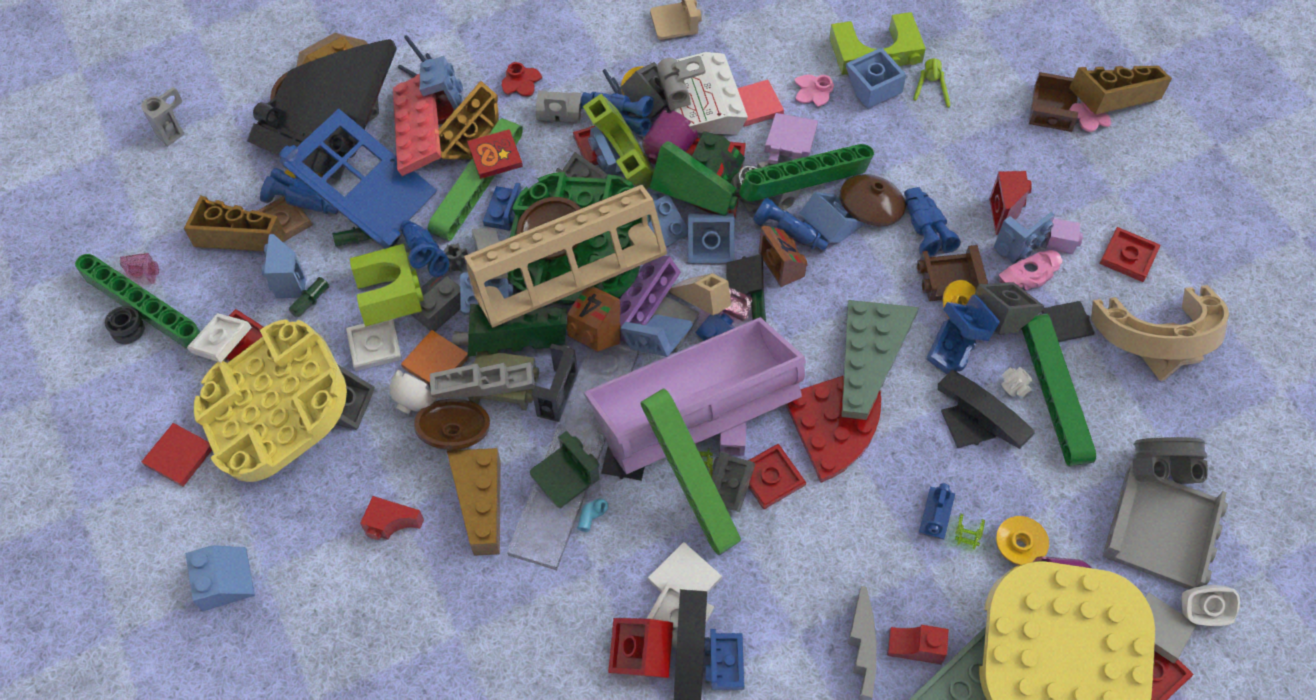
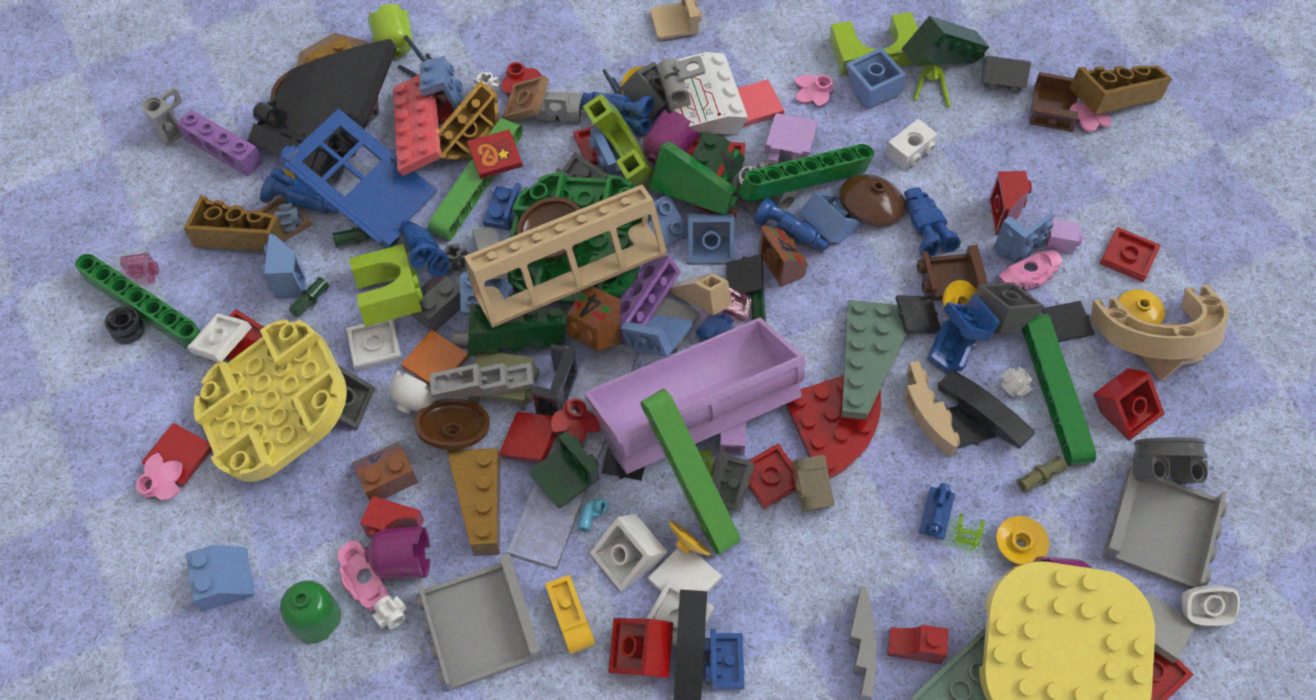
(162, 477): none -> bright pink plate
(219, 143): none -> medium lavender brick
(289, 217): none -> sand blue gear
(310, 611): none -> green cylinder
(352, 563): none -> bright pink piece
(385, 472): none -> dark orange slope
(389, 612): none -> white gear
(392, 24): none -> lime cylinder
(399, 553): none -> magenta cylinder
(478, 625): none -> light grey panel
(487, 78): none -> white gear
(525, 99): none -> medium nougat tile
(528, 438): none -> red tile
(570, 614): none -> yellow plate
(573, 423): none -> red plate
(627, 551): none -> white slope
(687, 541): none -> yellow dish
(812, 483): none -> dark tan piece
(911, 144): none -> white brick
(917, 314): none -> black piece
(930, 416): none -> tan slope
(944, 43): none -> dark green wedge
(1006, 72): none -> dark grey slope
(1041, 474): none -> olive pin
(1130, 402): none -> red slope
(1152, 313): none -> yellow dish

